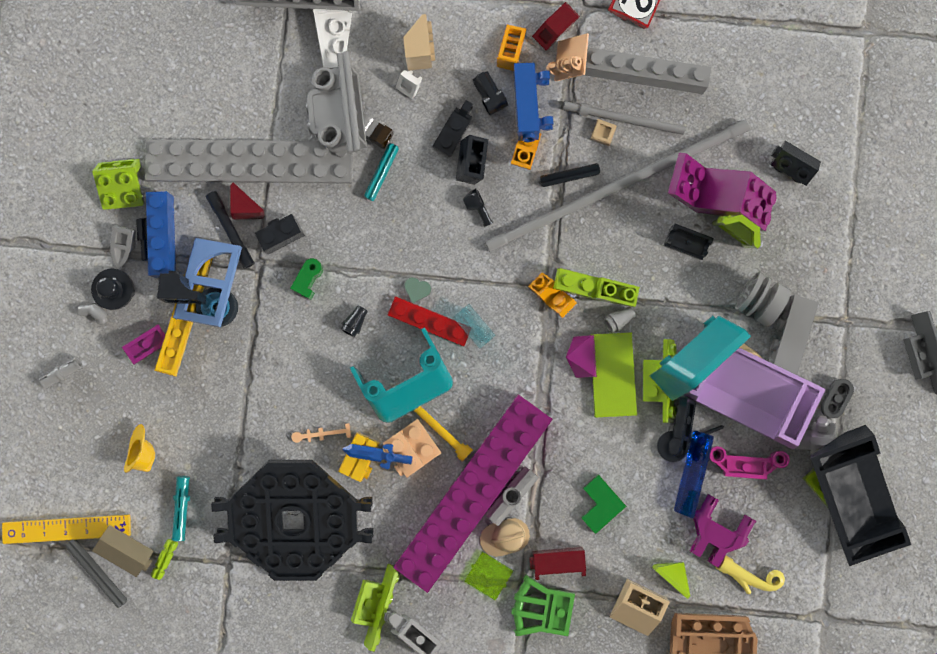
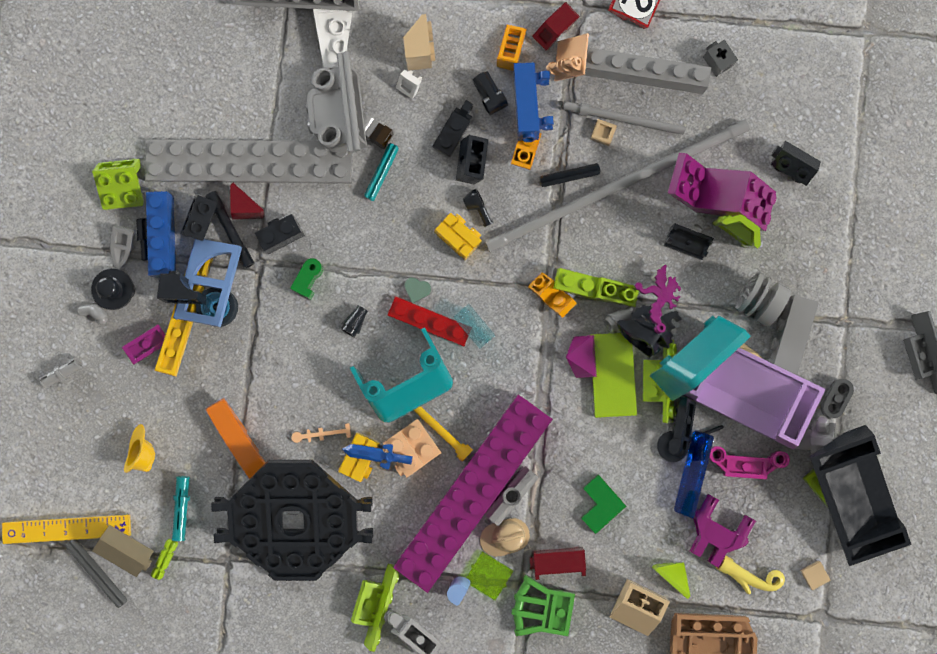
(198, 218): none -> black bracket
(235, 437): none -> orange slope
(458, 236): none -> yellow brick
(458, 590): none -> light blue brick
(647, 323): none -> black helmet
(723, 63): none -> dark grey brick
(815, 575): none -> tan tile

